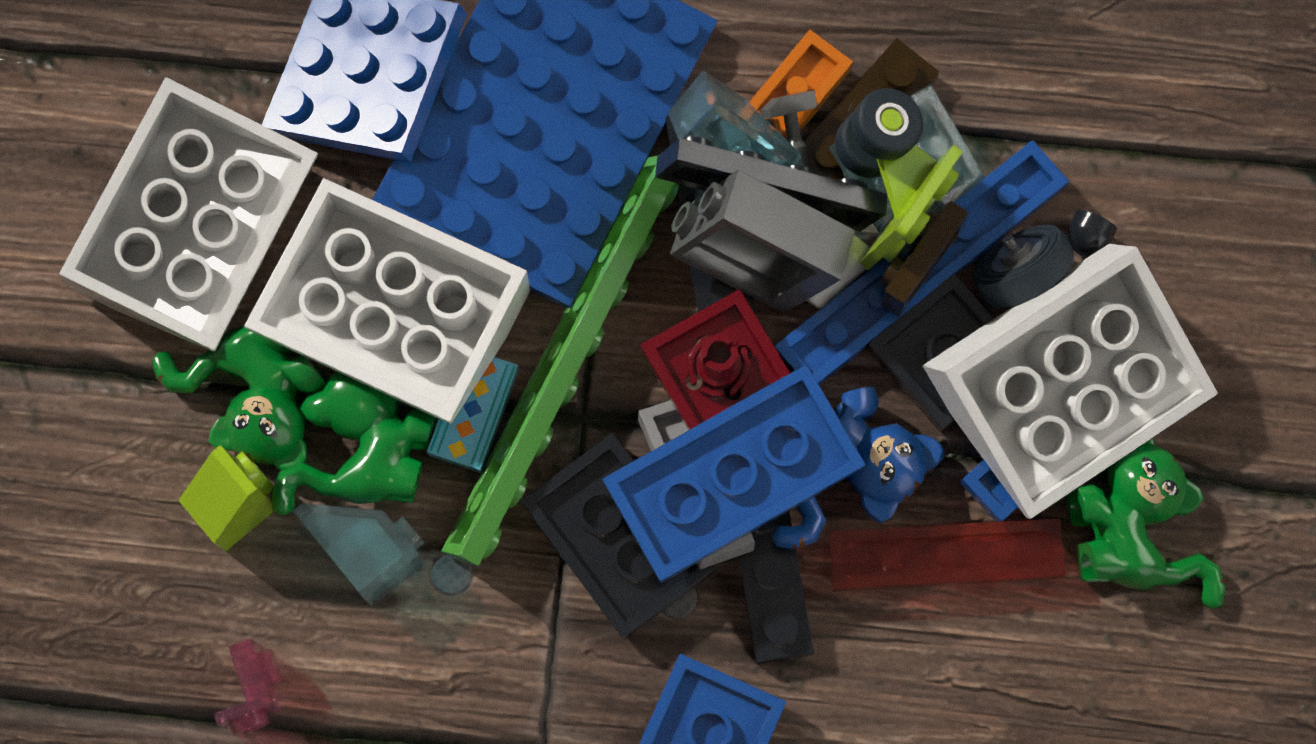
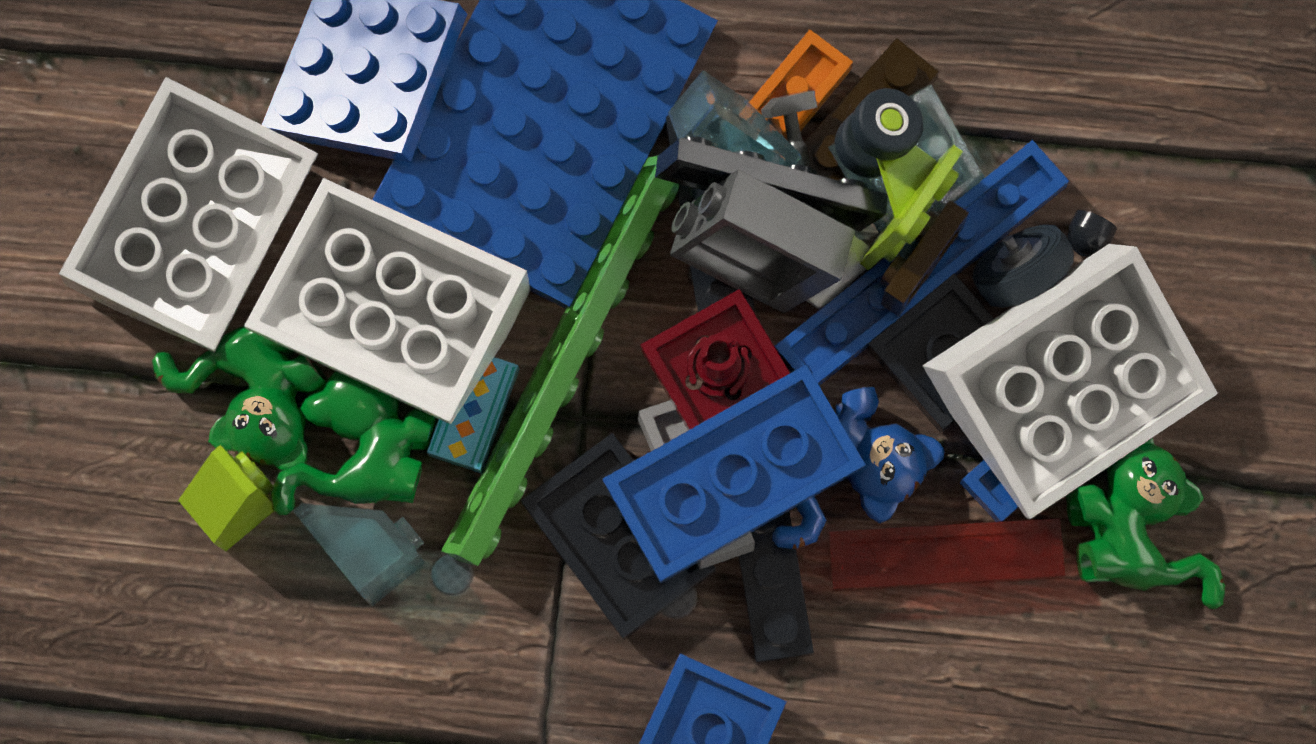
(257, 676): clear pink bracket -> none

